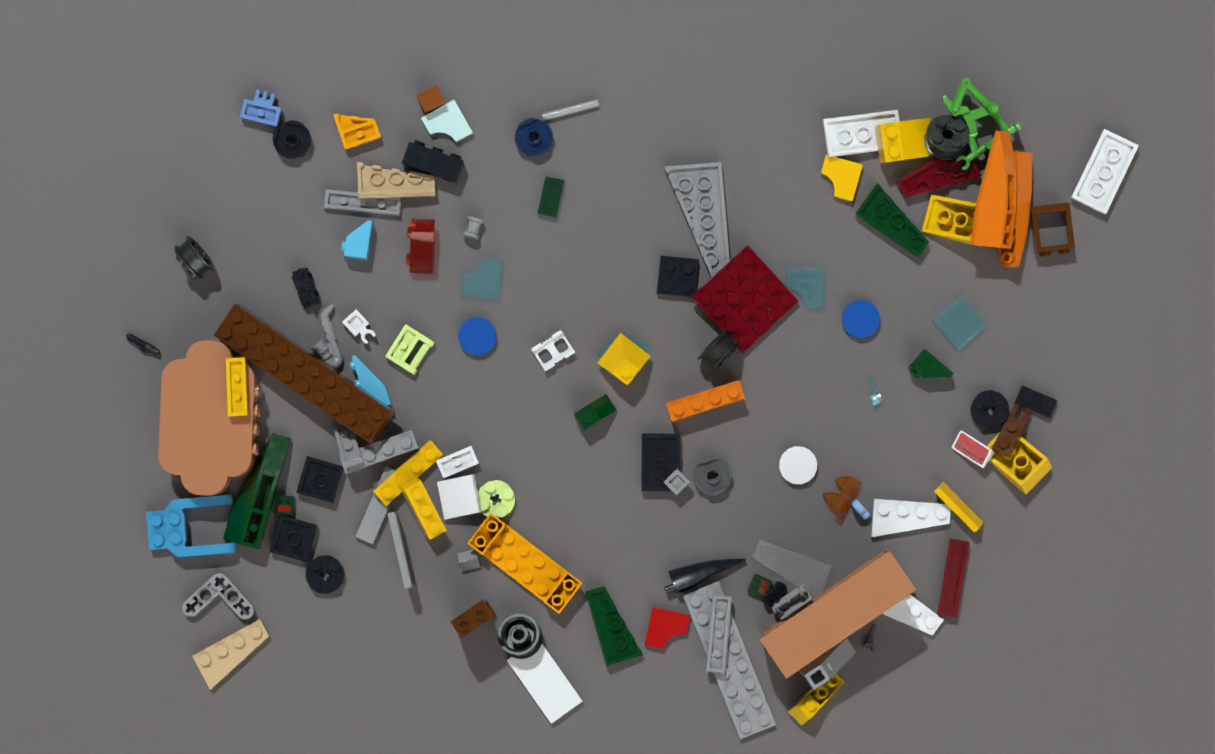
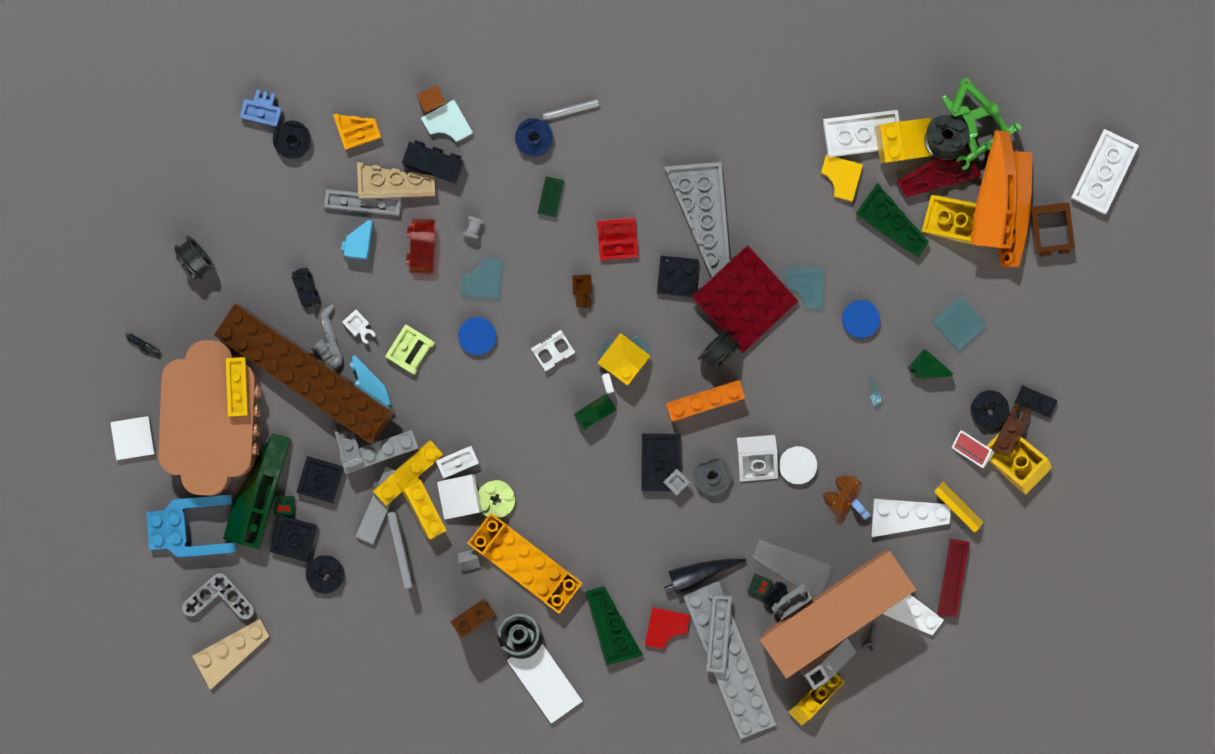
(132, 438): none -> white tile
(582, 287): none -> reddish brown plate
(607, 383): none -> white tile
(617, 238): none -> red slope
(757, 458): none -> white slope

